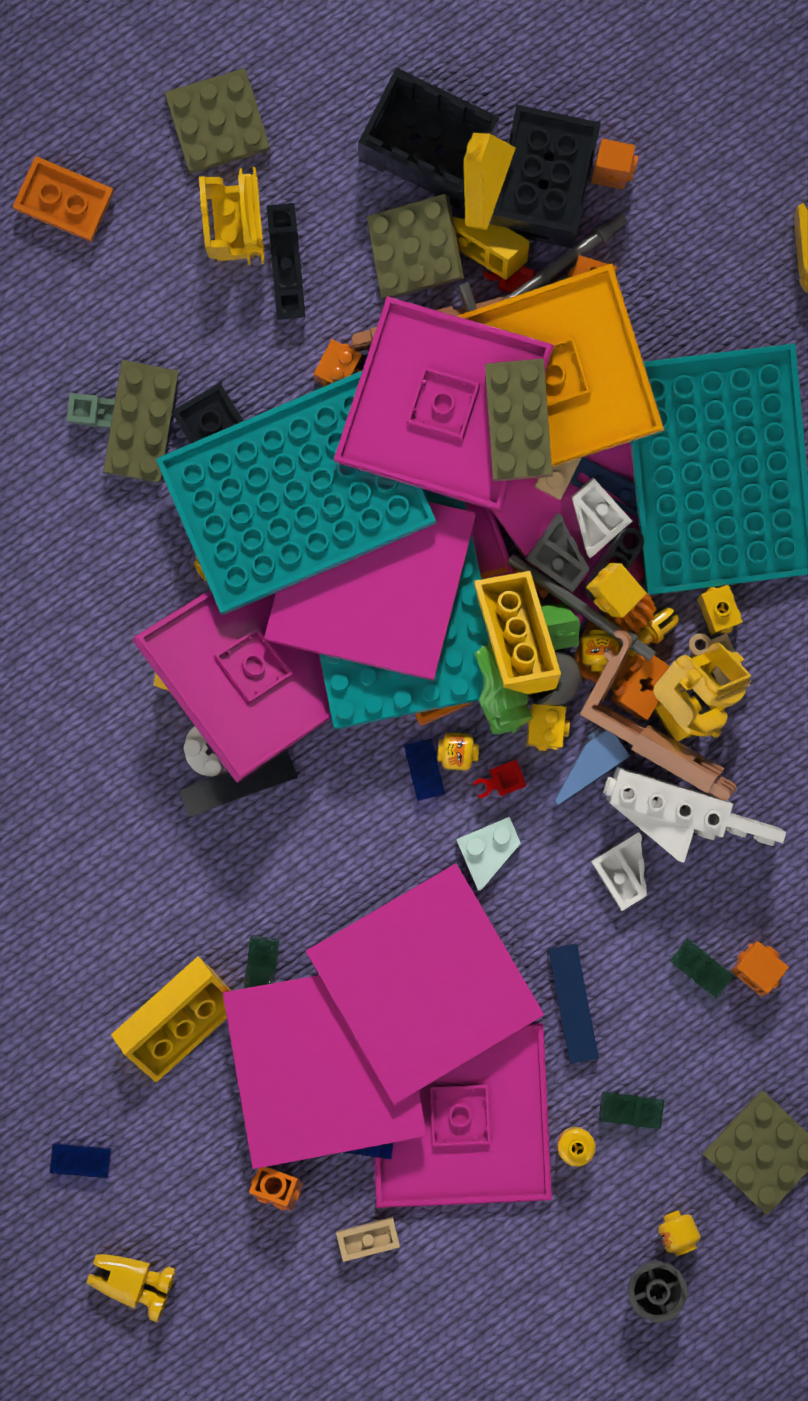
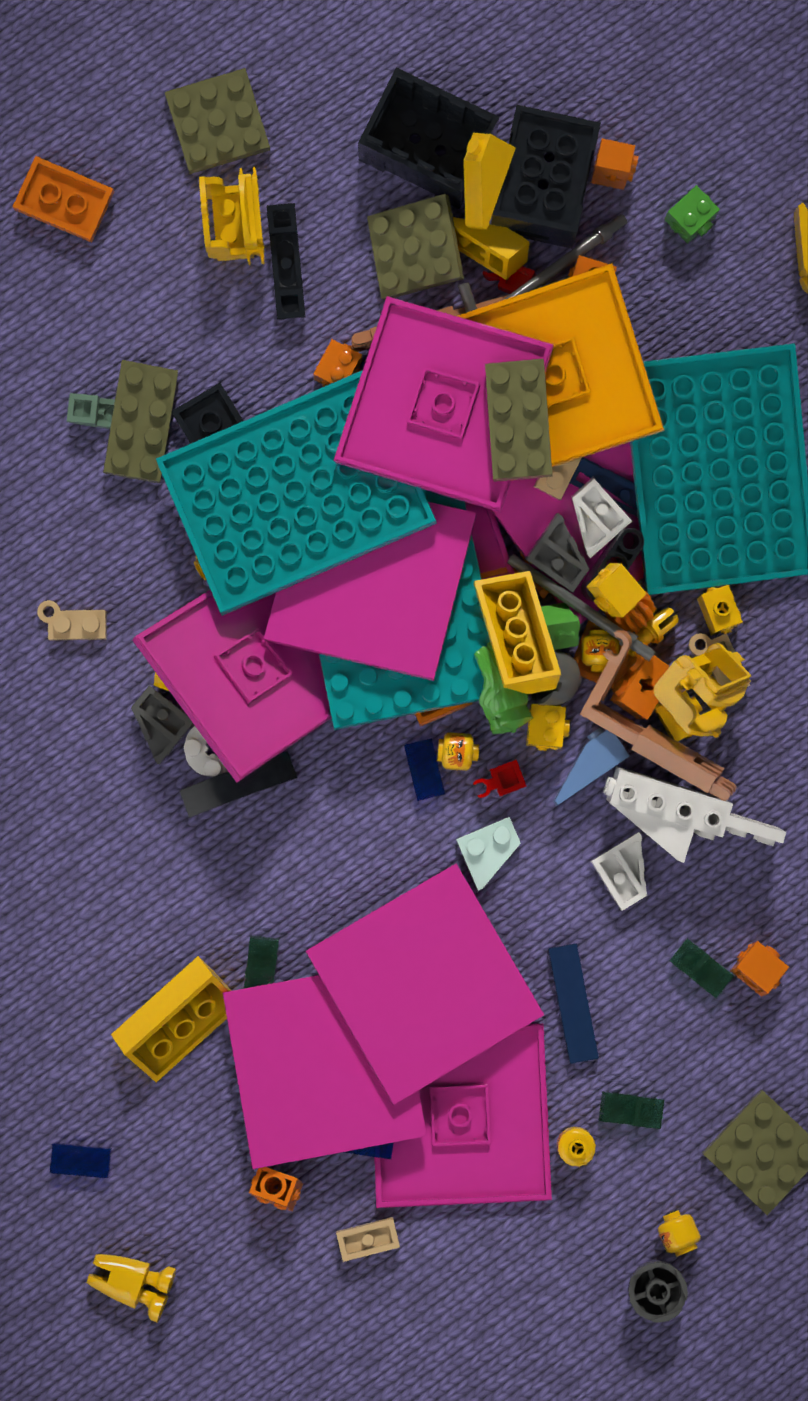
(74, 623): none -> tan hinge
(160, 723): none -> dark grey wing
(692, 215): none -> bright green head

